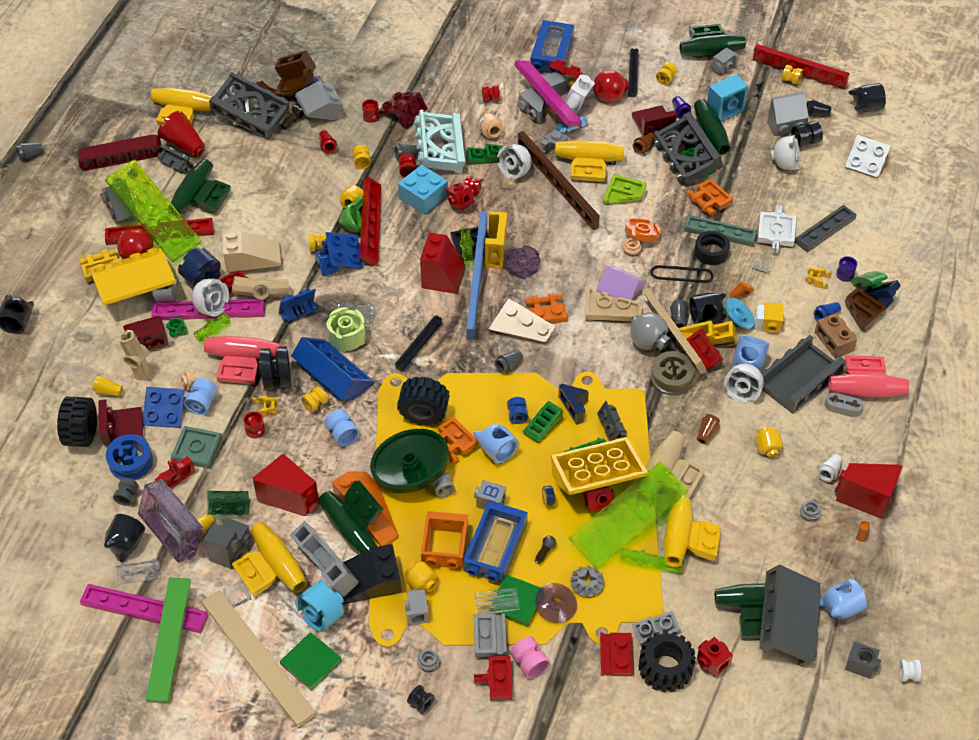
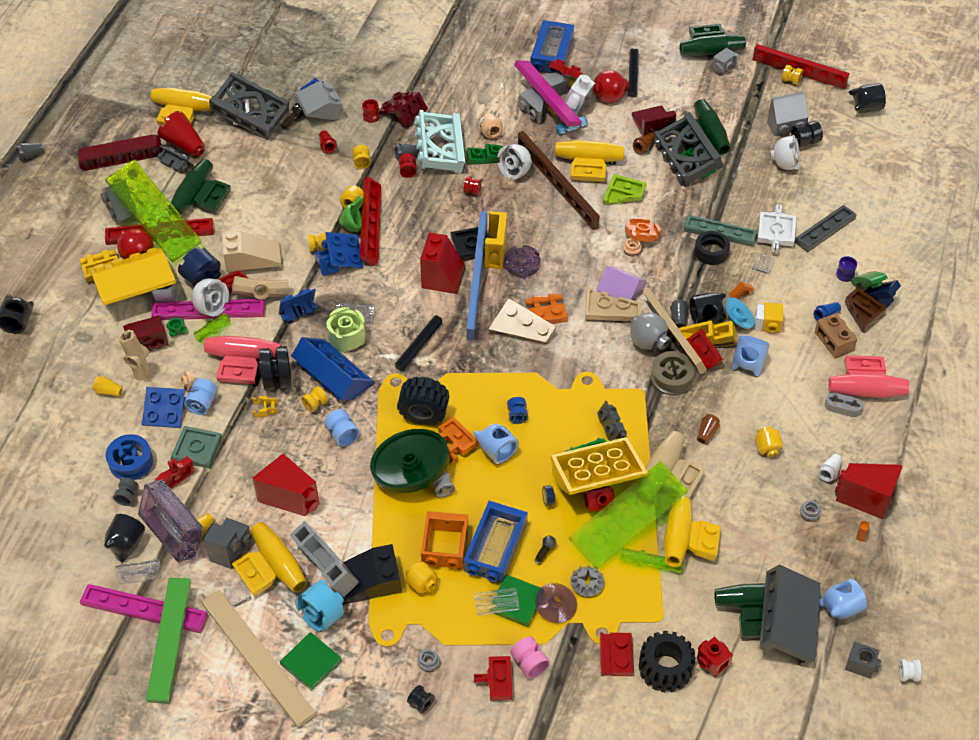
(77, 421): black tyre -> none
(118, 422): dark red bracket -> none
(228, 503): clear green bracket -> none
(254, 424): red wheel -> none
(295, 74): reddish brown piece -> none
(352, 515): dark green plate -> none
(383, 529): orange wedge -> none
(416, 607): light grey brick -> none
(422, 189): medium azure brick -> none
(460, 196): red brick -> none
(466, 244): clear neon green pin -> none
(489, 491): light grey brick -> none
(489, 635): light grey plate -> none
(490, 93): red wheel -> none
(507, 361): dark grey cone -> none
(548, 411): green slope -> none
(550, 140): light grey plate -> none
(573, 400): dark blue slope -> none
(650, 625): light grey slope -> none
(666, 73): yellow wheel -> none
(680, 106): dark purple cone -> none
(682, 279): black piece -> none
(713, 193): orange plate -> none
(728, 96): medium azure brick -> none
(744, 383): white cylinder -> none
(800, 374): dark grey panel -> none
(816, 281): yellow piece -> none
(817, 109): black cone -> none
(867, 156): white bracket -> none

